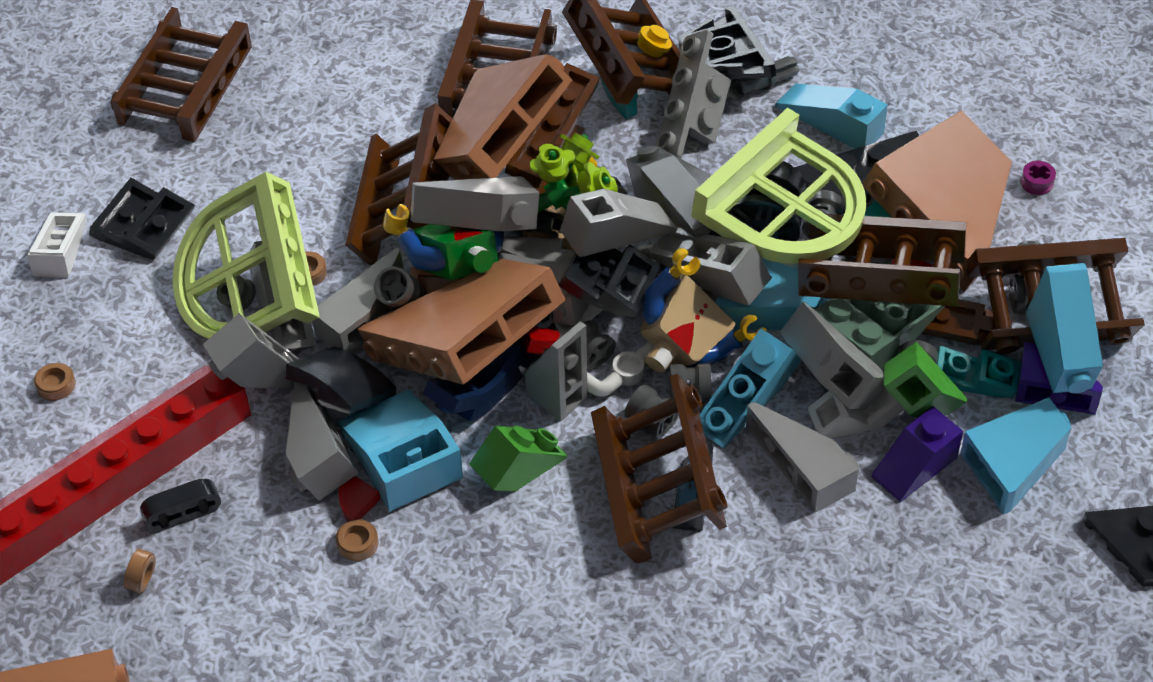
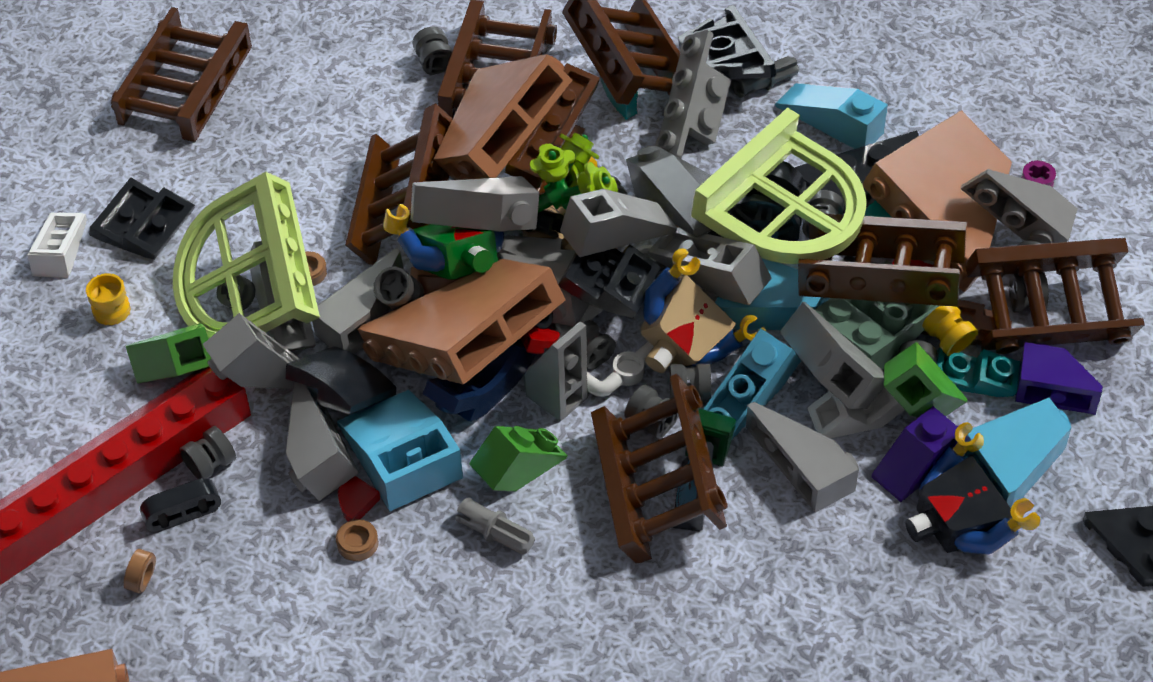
(54, 381): medium nougat tile -> none
(108, 299): none -> yellow wheel
(169, 354): none -> bright green slope
(208, 453): none -> dark grey wheel
(432, 49): none -> dark grey wheel
(495, 526): none -> light grey axle
(654, 40): yellow plate -> none
(719, 431): none -> dark green slope
(950, 329): none -> yellow wheel
(964, 505): none -> torso
(1024, 206): none -> light grey slope
(1066, 328): medium azure slope -> none

